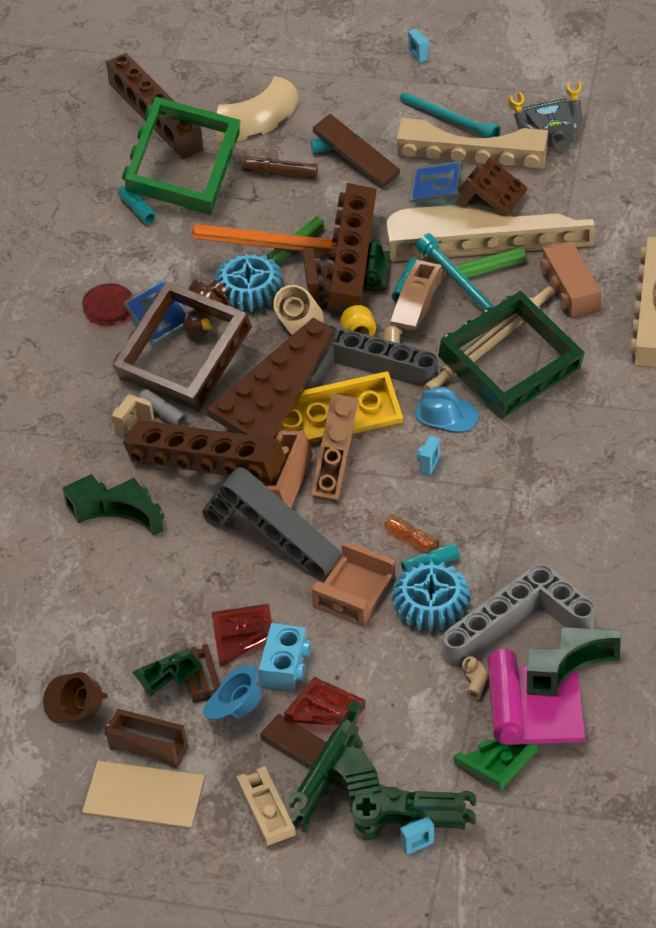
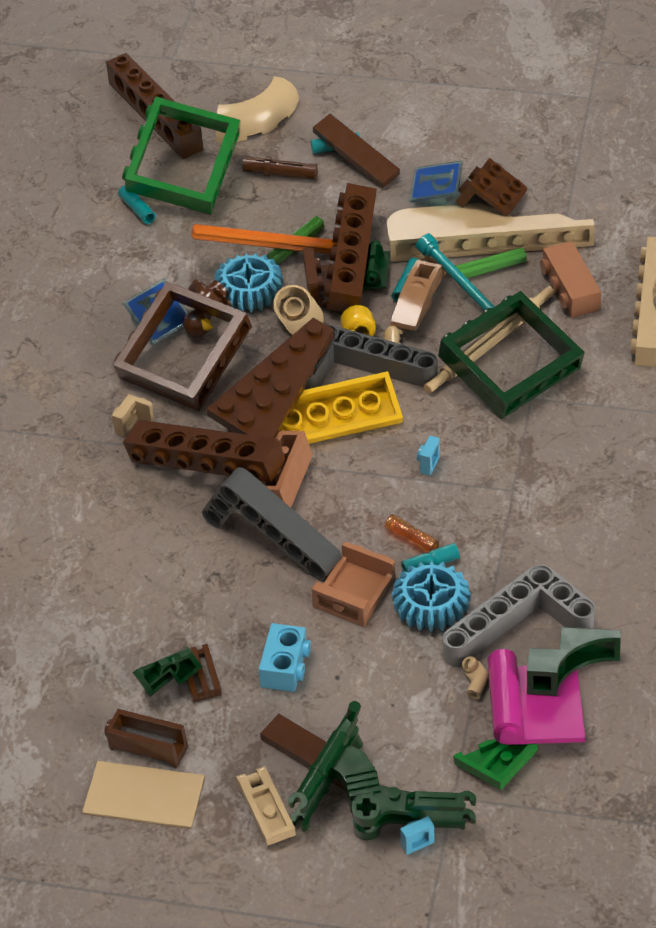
(72, 697): reddish brown piece -> none
(104, 304): clear red tile -> none
(127, 500): dark green arch -> none
(165, 410): light grey piece -> none
(236, 695): dark azure piece -> none
(240, 630): clear red wing -> none
(321, 704): clear red wing -> none
(334, 447): medium nougat slope -> none
(418, 45): medium azure plate -> none
(423, 140): tan arch -> none
(445, 411): dark azure piece -> none
(485, 130): teal piece -> none
(557, 116): dark grey torso -> none

